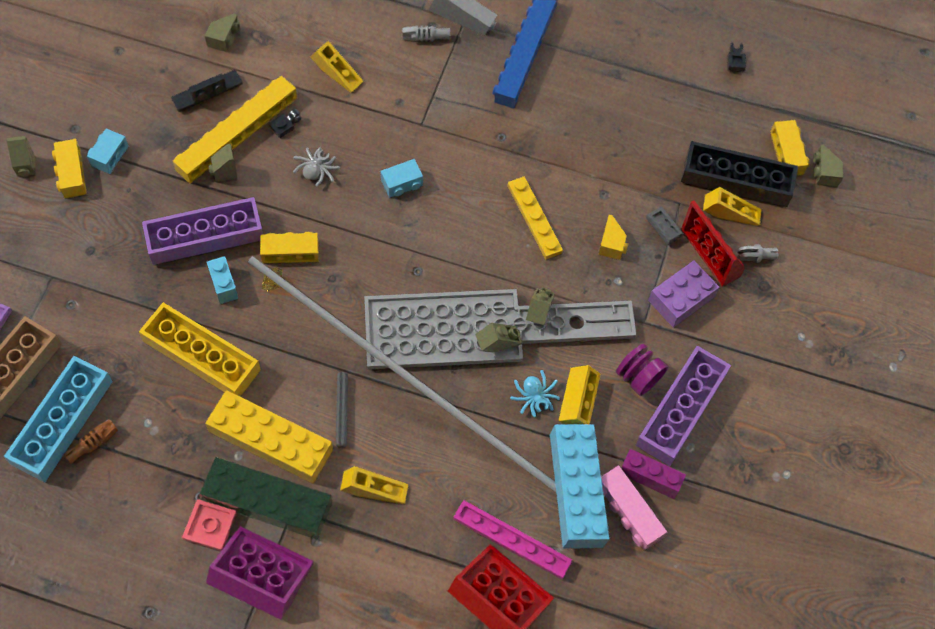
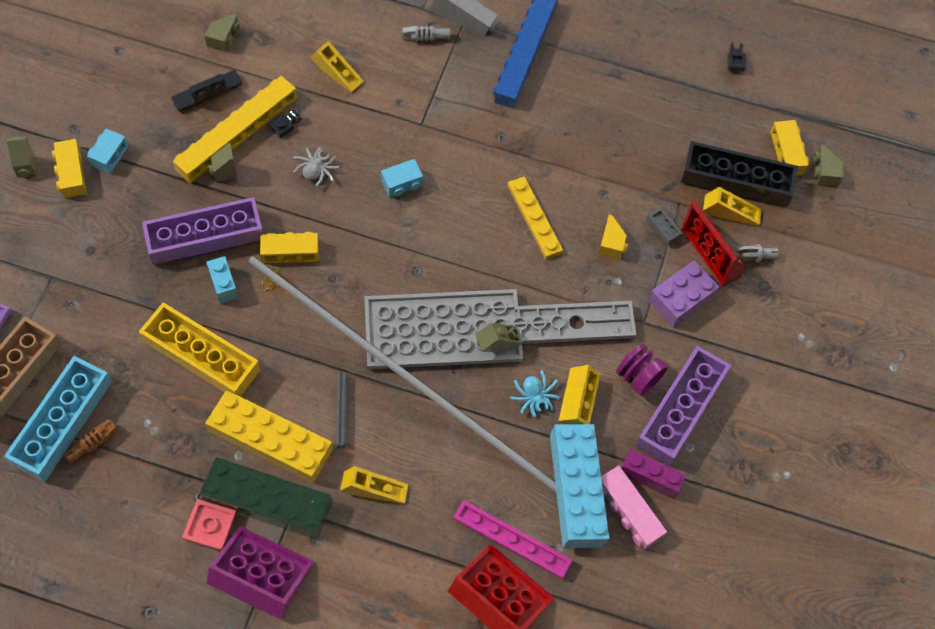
(540, 306): olive slope -> none

